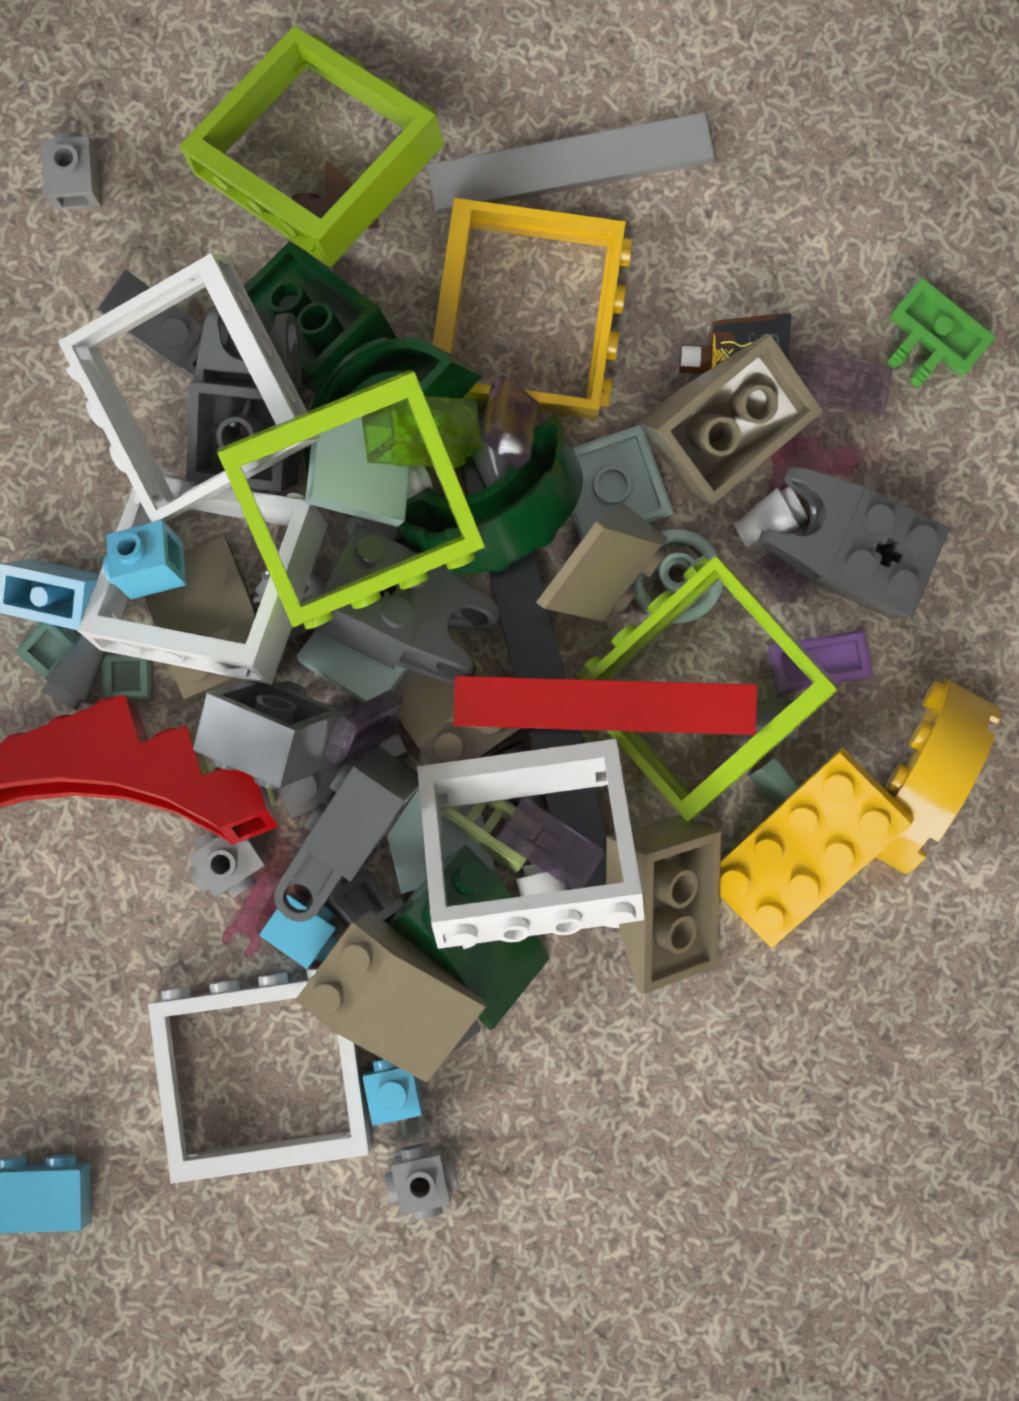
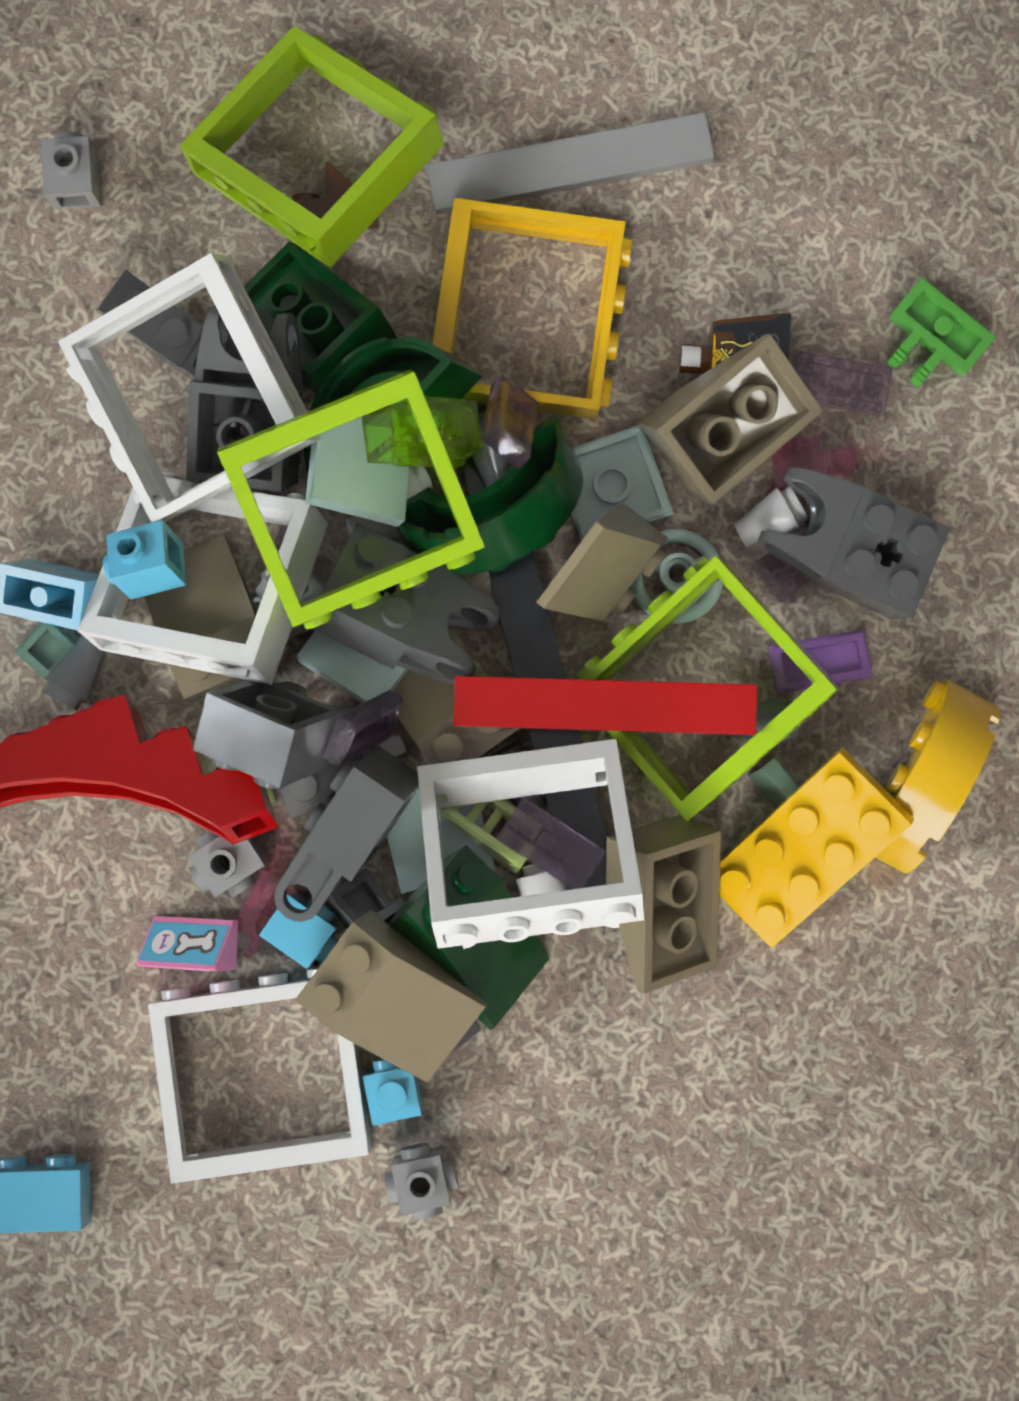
(127, 676): sand green tile -> none
(190, 944): none -> slope

